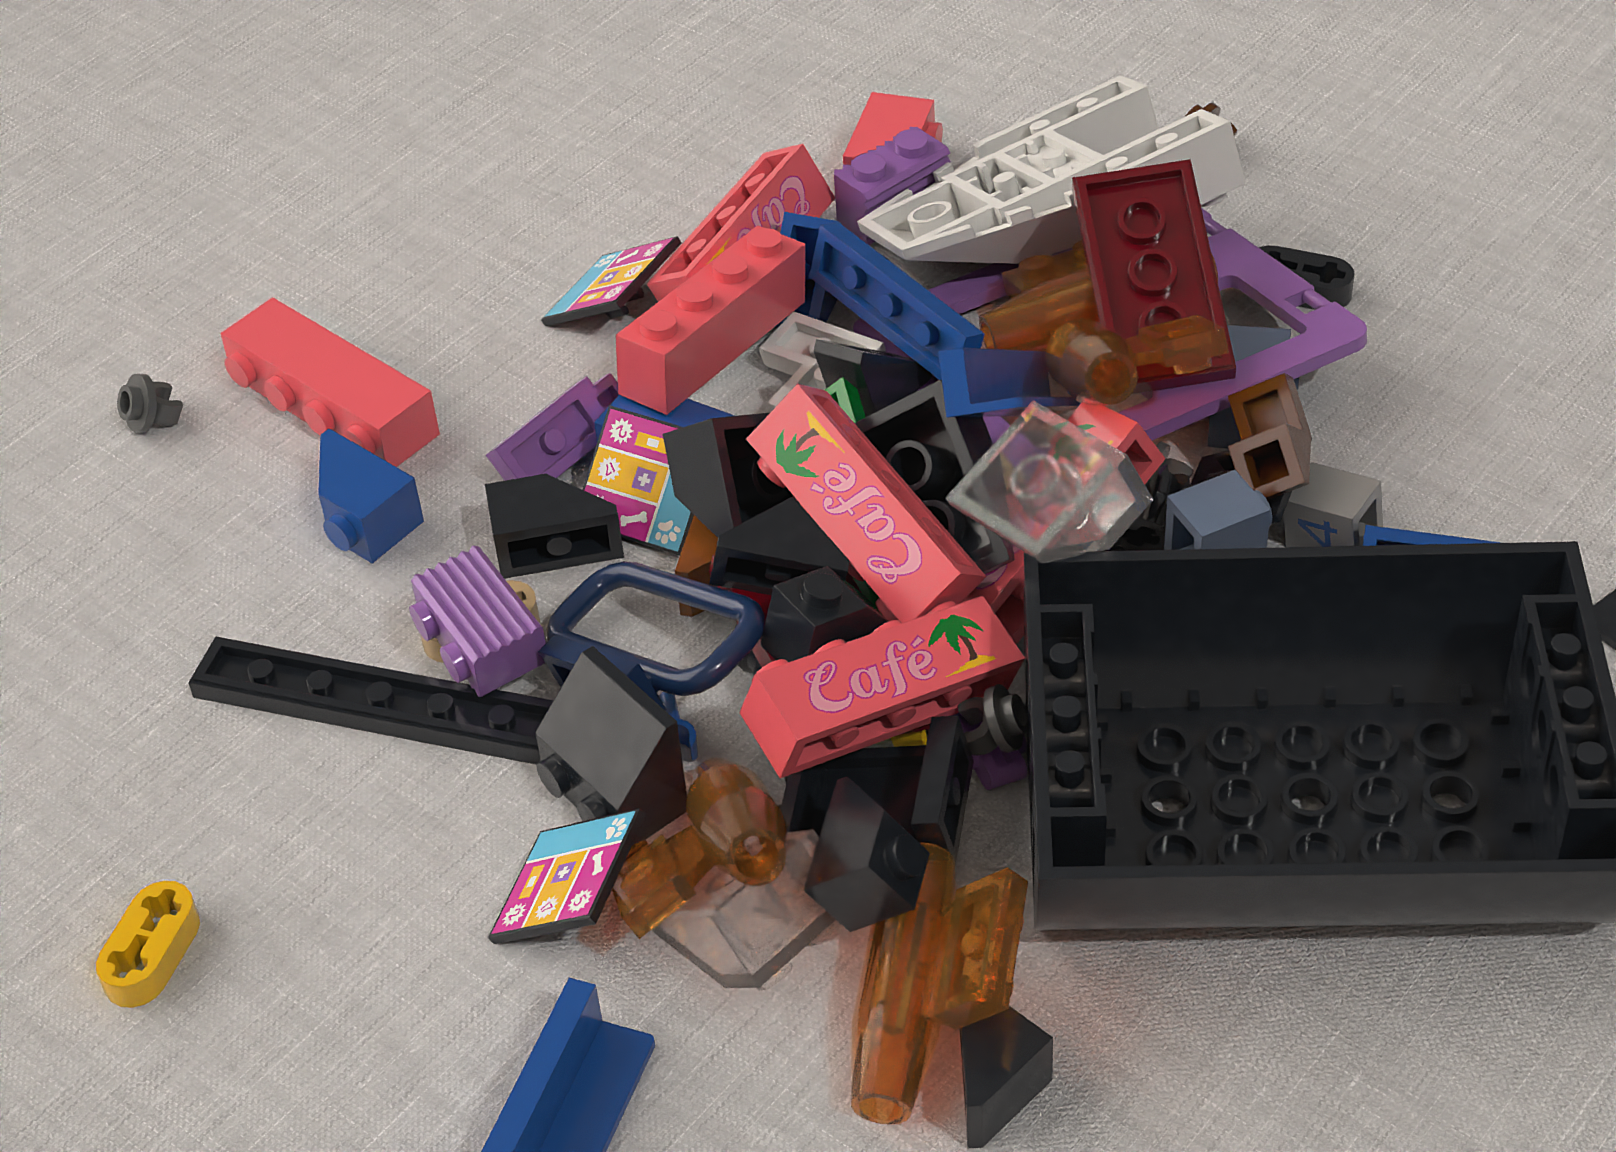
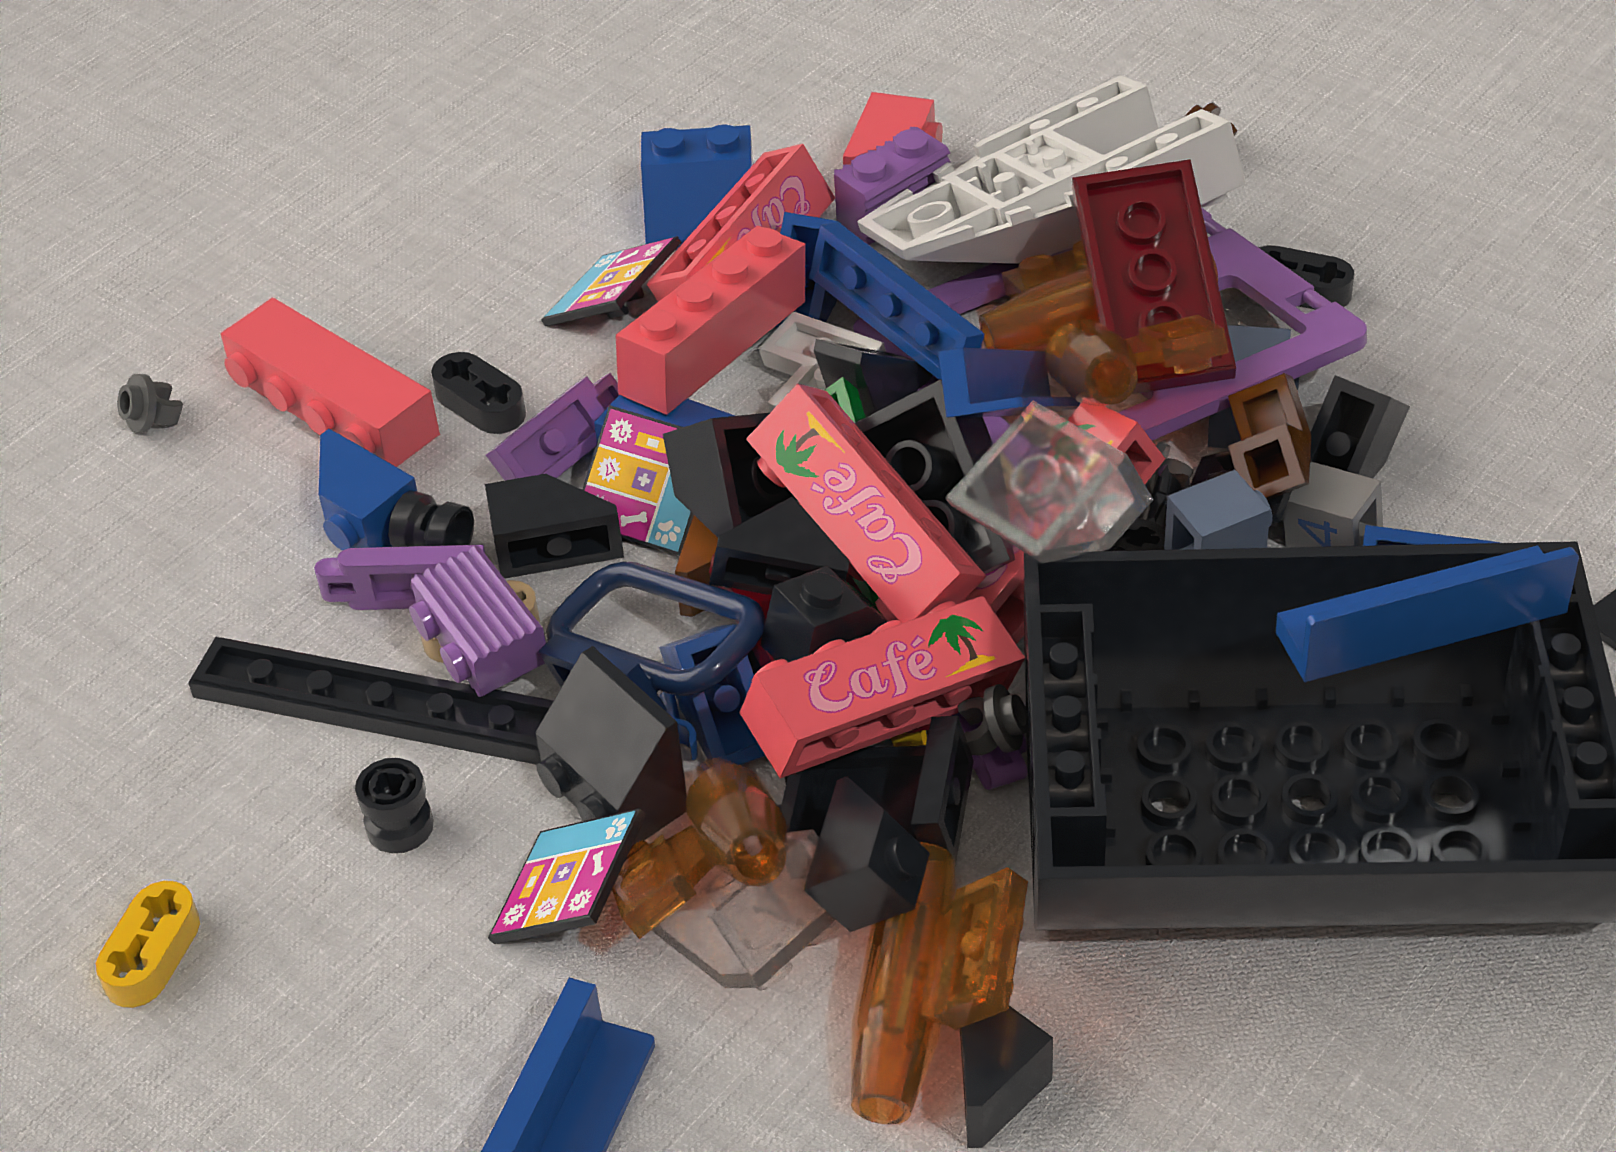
(379, 575): none -> medium lavender hinge
(394, 805): none -> black wheel
(423, 522): none -> black wheel
(486, 385): none -> black beam
(689, 175): none -> blue slope
(715, 711): none -> blue slope
(1356, 428): none -> black slope
(1427, 611): none -> blue panel

